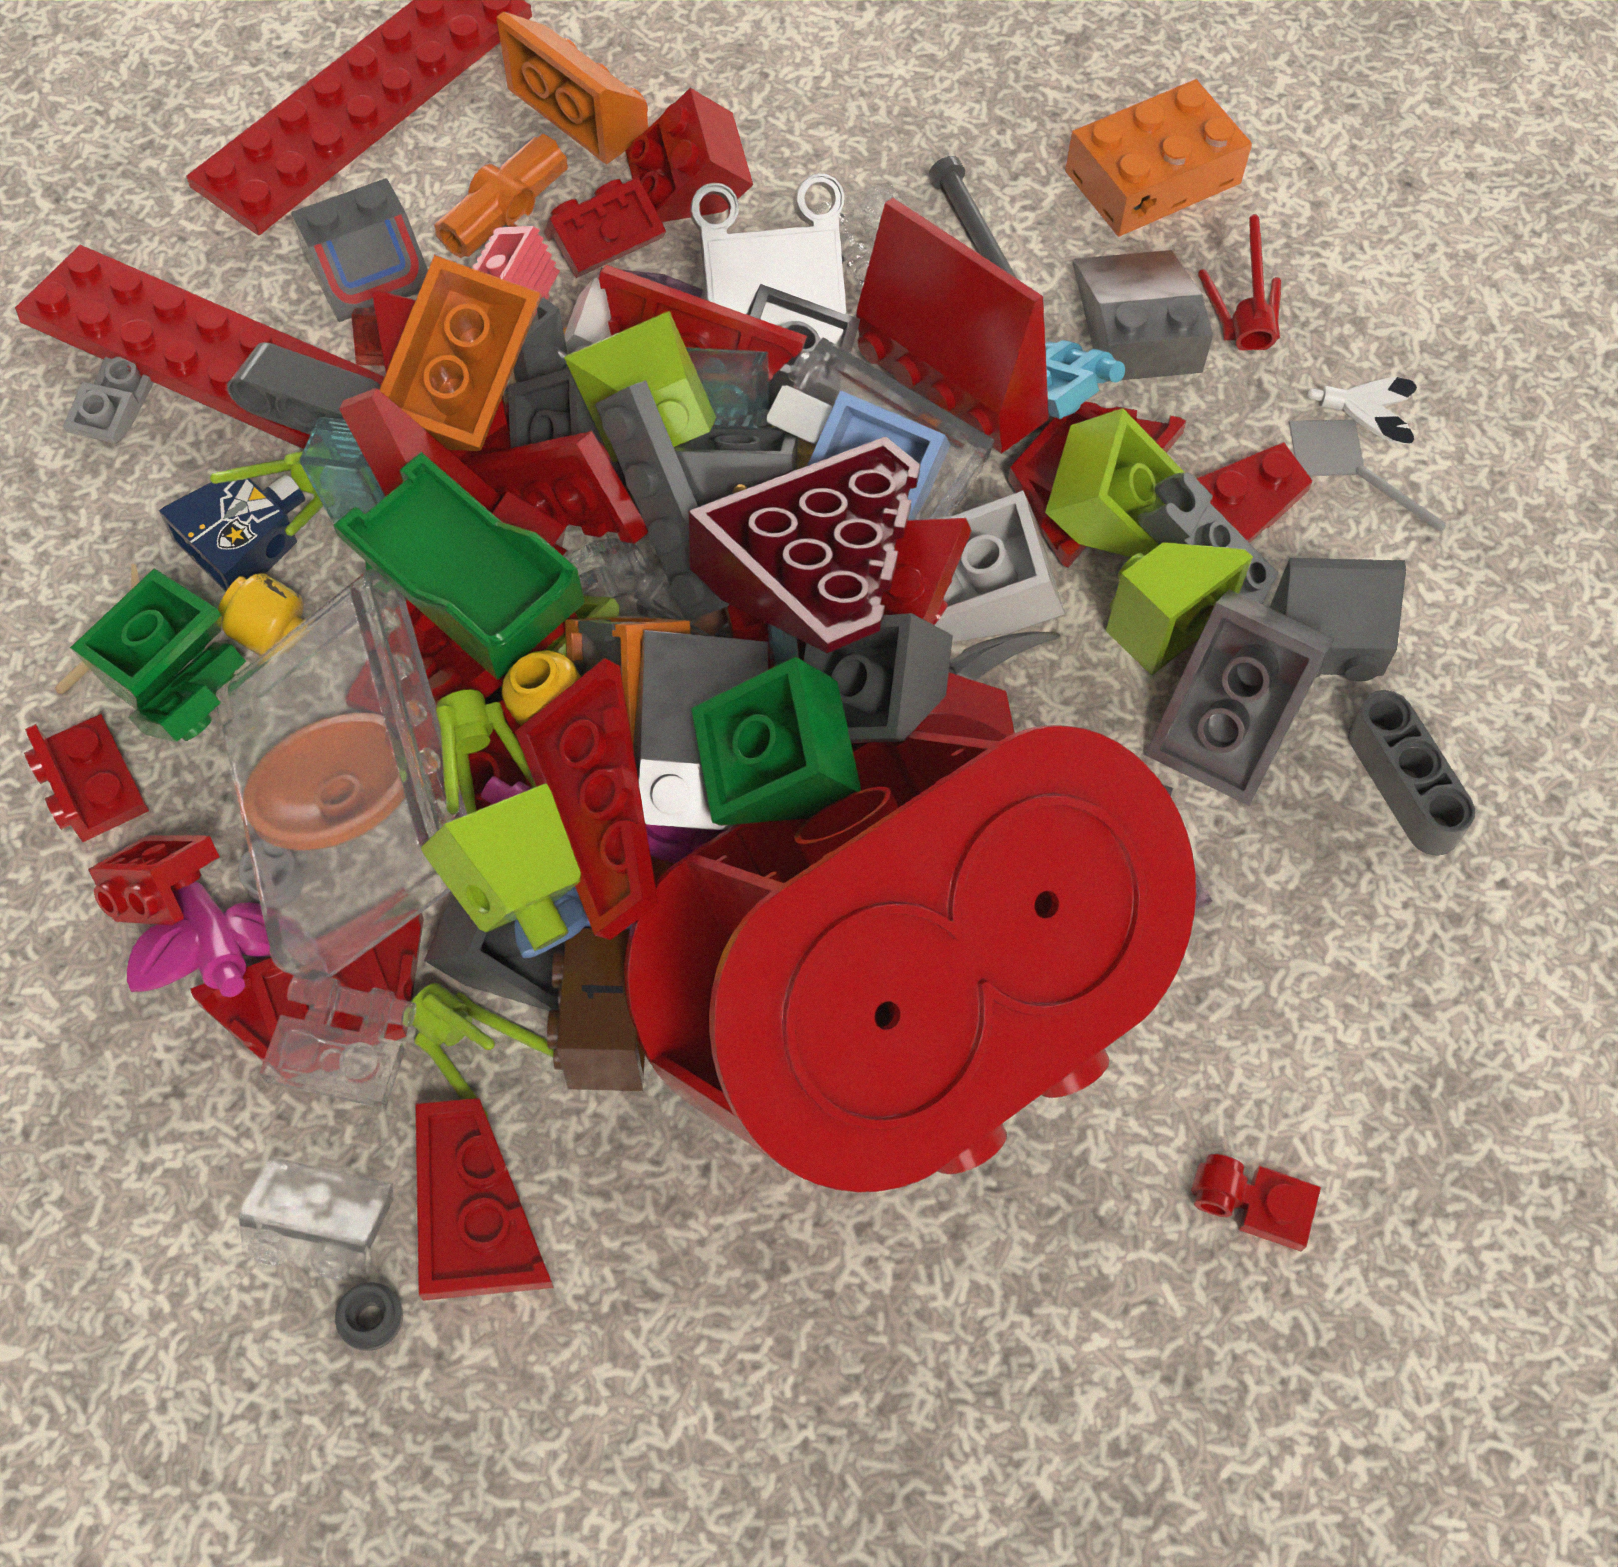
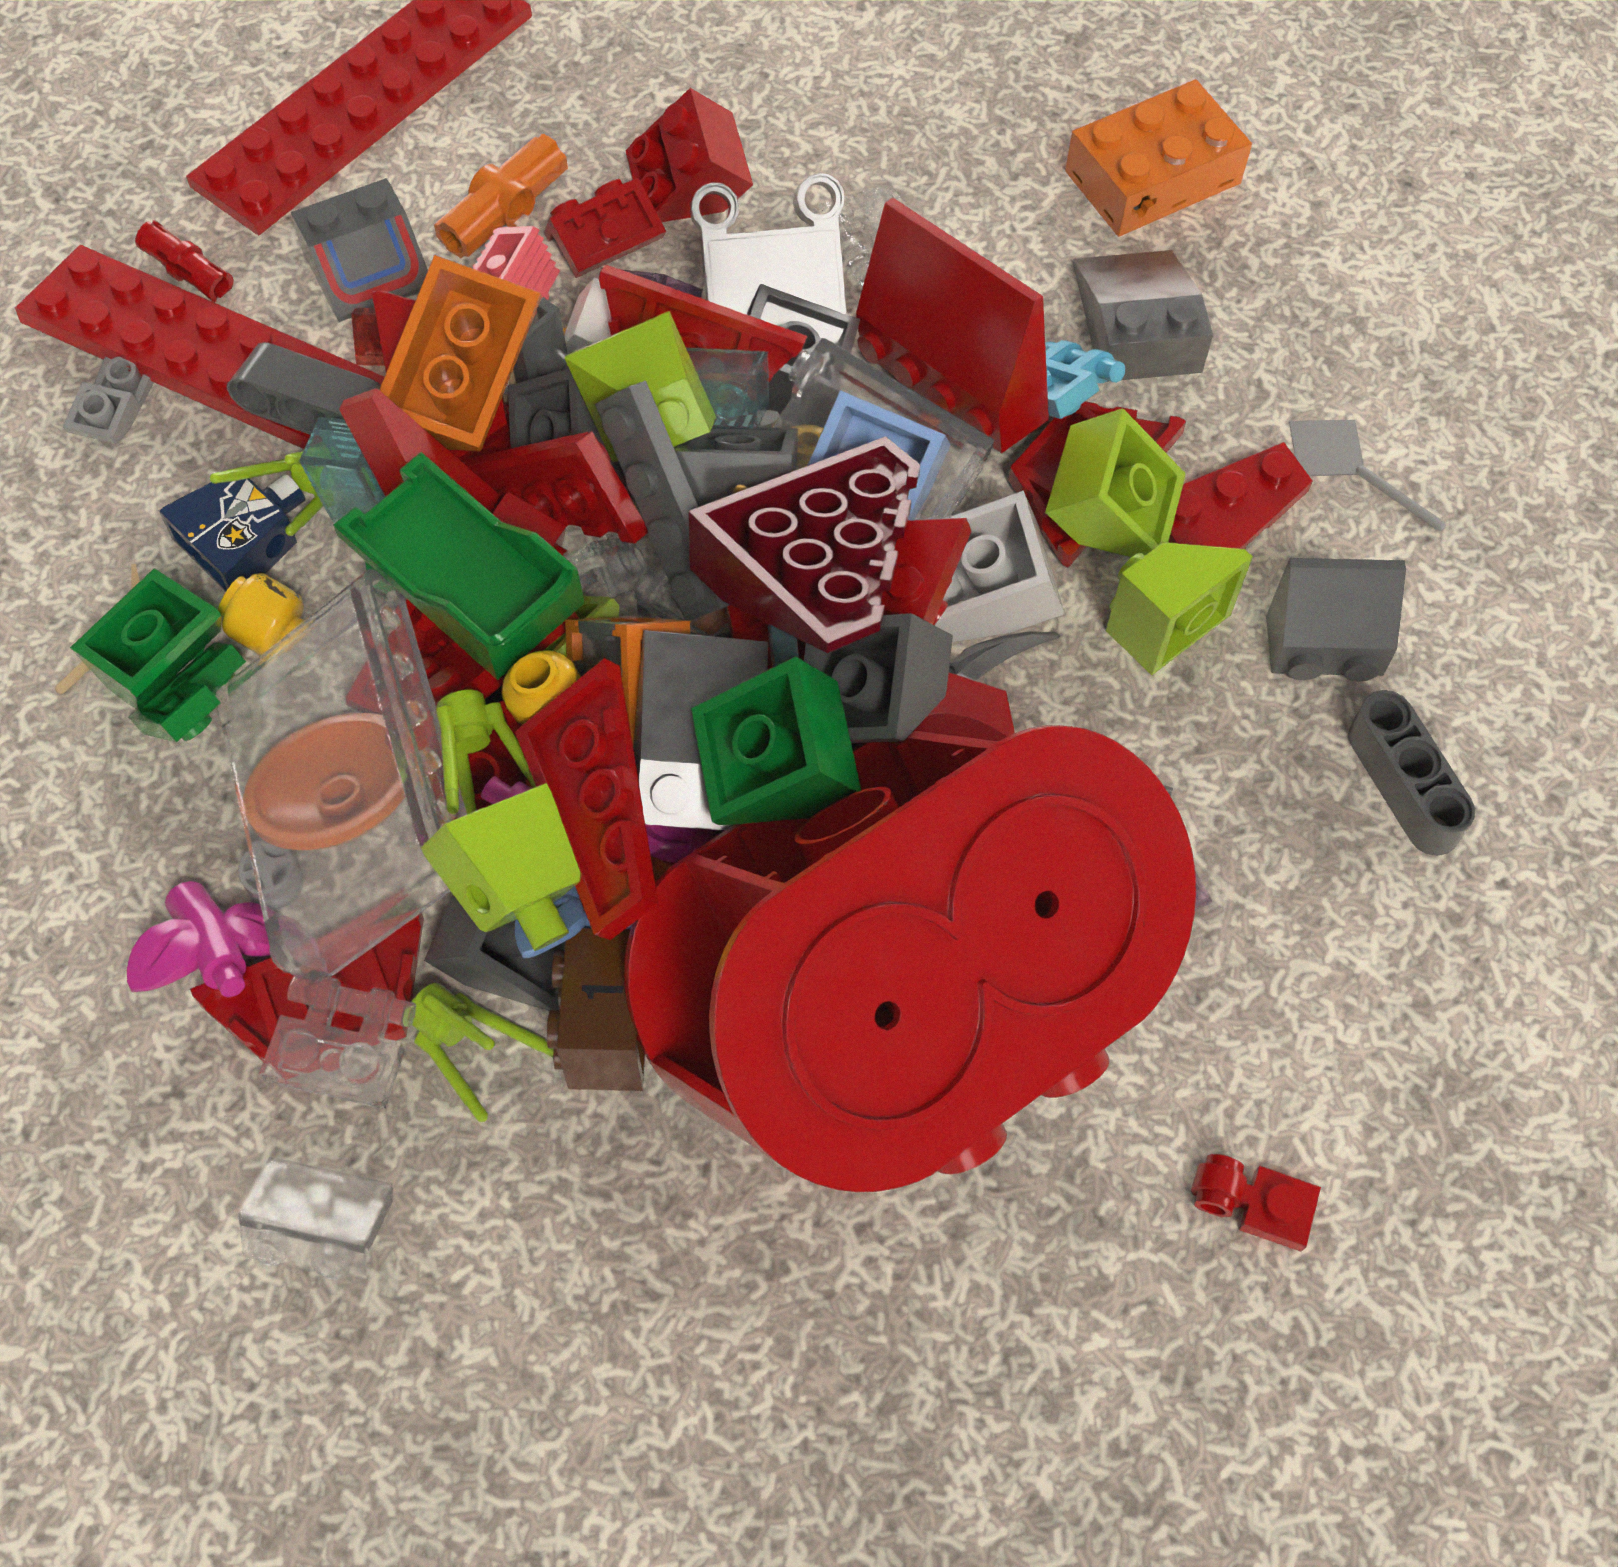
(87, 778): red bracket -> none
(140, 878): red bracket -> none
(183, 260): none -> red pin
(357, 1300): dark grey plate -> none
(468, 1209): red wing -> none
(570, 88): orange slope -> none
(799, 414): white slope -> none
(948, 174): dark grey bar -> none
(1194, 521): dark grey plate -> none
(1238, 696): flat silver slope -> none
(1254, 321): red plant -> none
(1367, 403): white piece -> none

